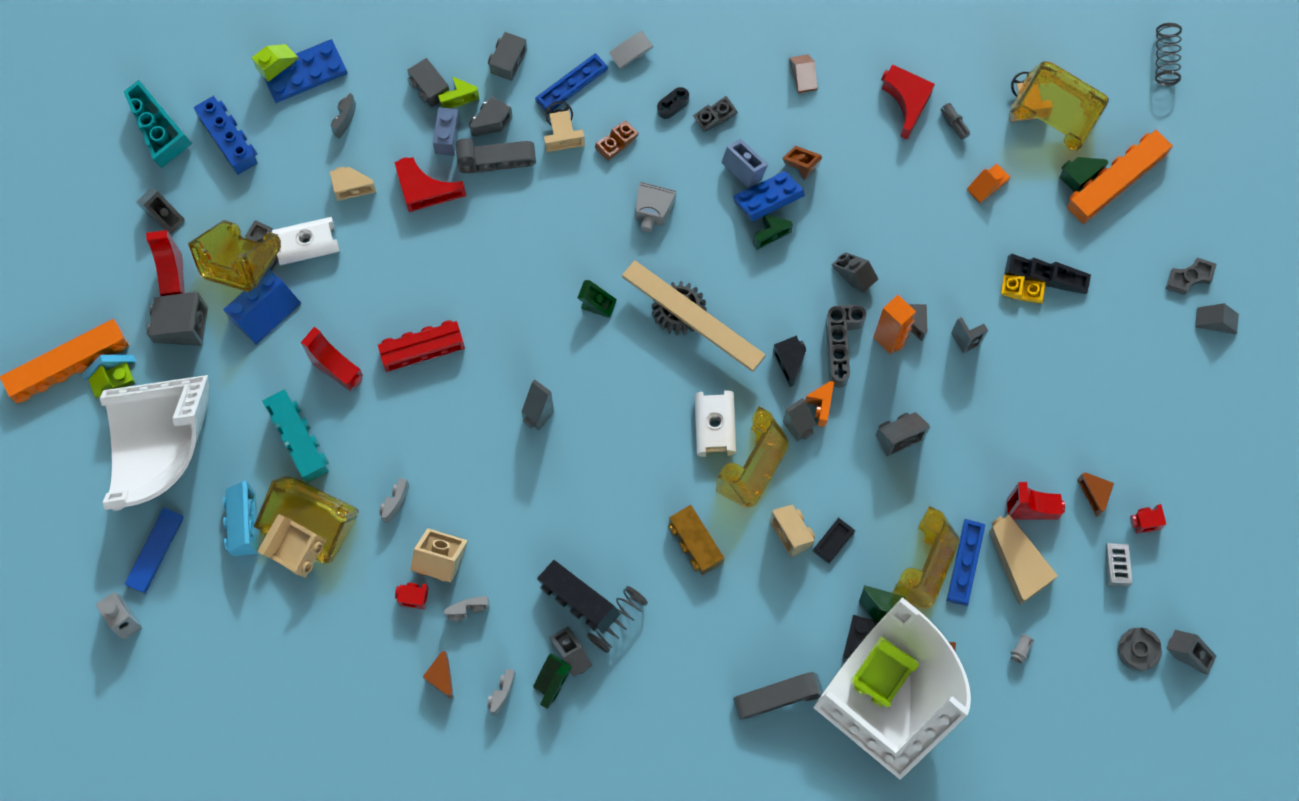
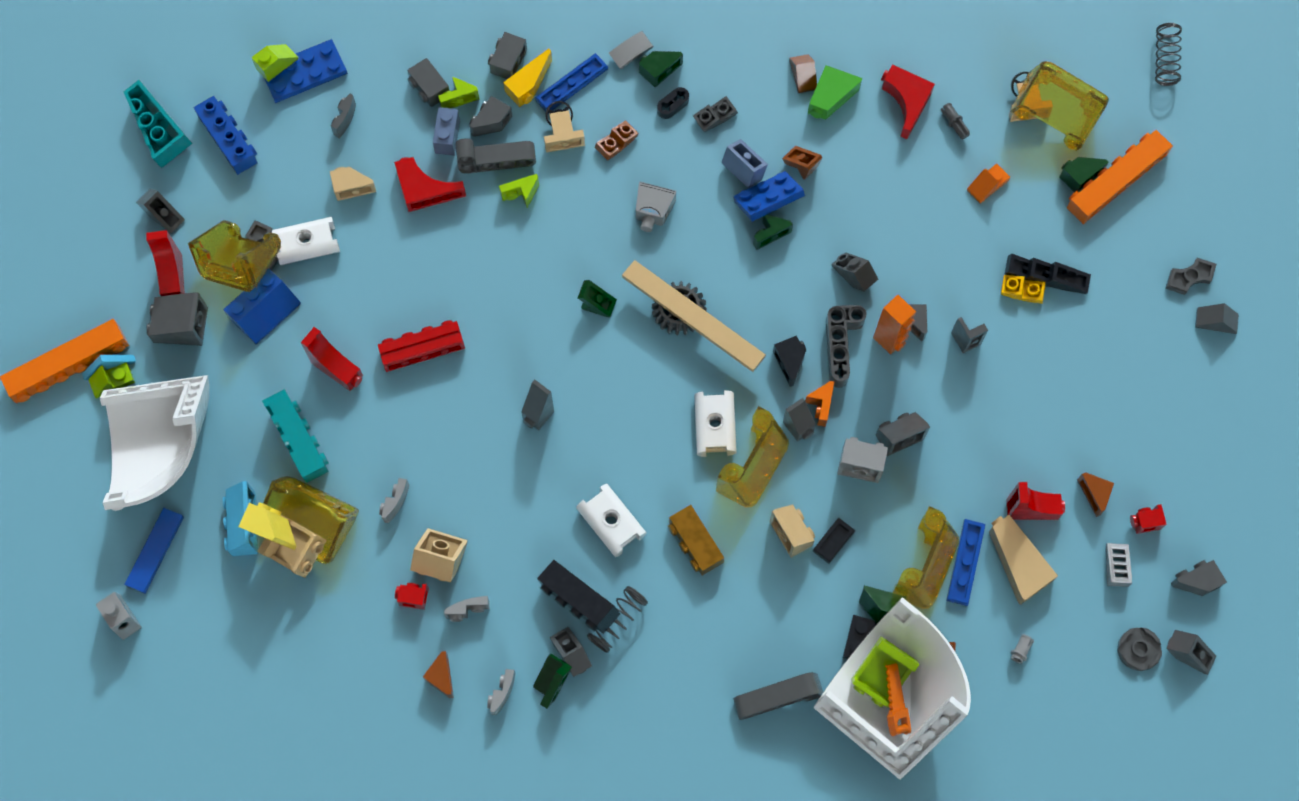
(268, 524): none -> light yellow slope
(525, 83): none -> yellow slope
(525, 186): none -> lime slope
(613, 535): none -> white piece
(659, 65): none -> dark green slope
(832, 91): none -> bright green slope
(862, 460): none -> light grey container
(896, 705): none -> orange piece
(1201, 580): none -> dark grey slope

